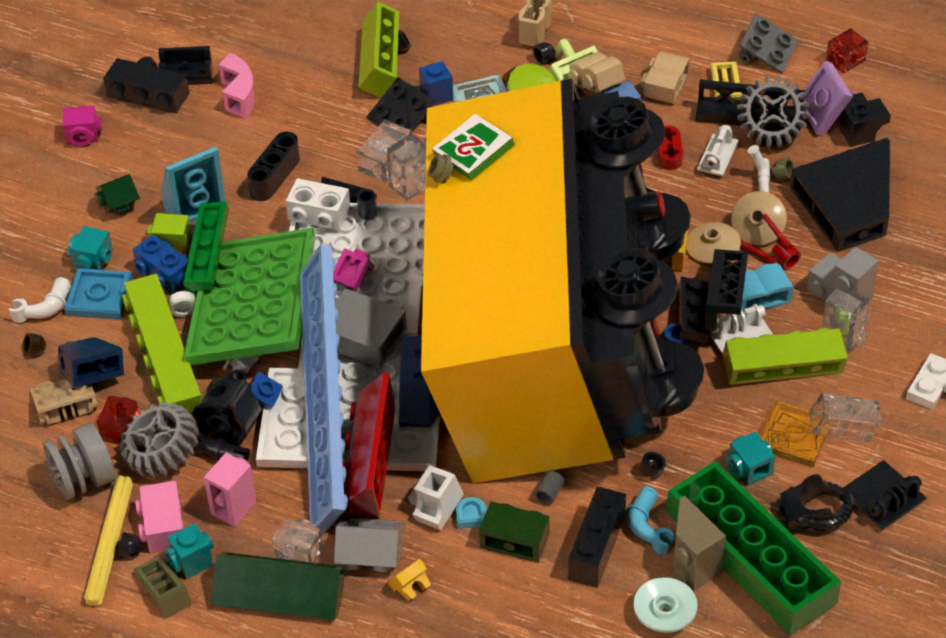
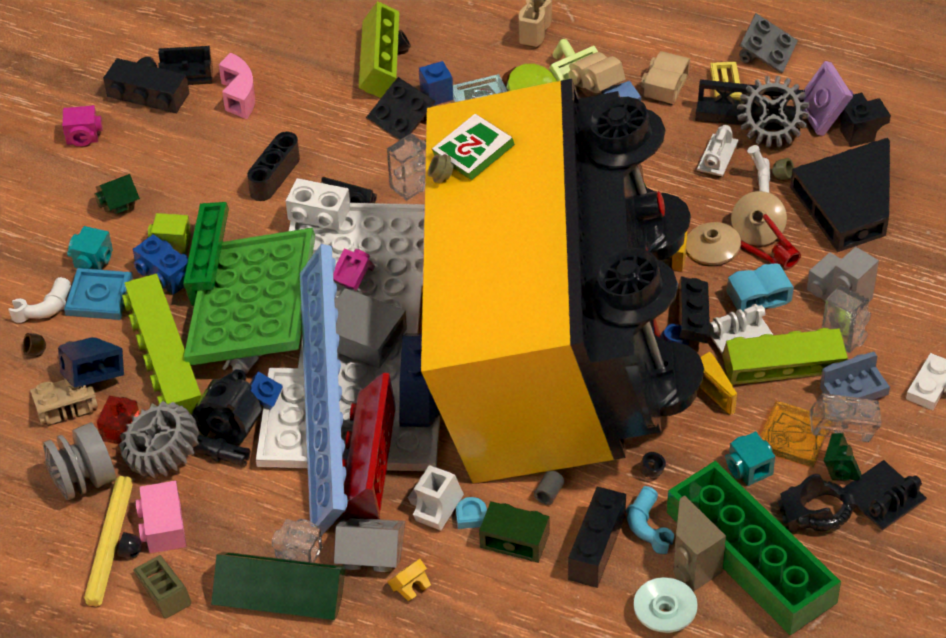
(182, 303): white tile -> none
(189, 551): teal brick -> none
(192, 183): medium azure slope -> none
(230, 489): bright pink brick -> none
(366, 204): black hinge -> none
(373, 153): clear brick -> none
(543, 52): black hinge -> none
(674, 147): red beam -> none
(717, 384): none -> yellow slope
(720, 280): black fence -> none
(840, 459): none -> dark green bracket
(847, 50): clear red brick -> none
(855, 378): none -> sand blue bracket

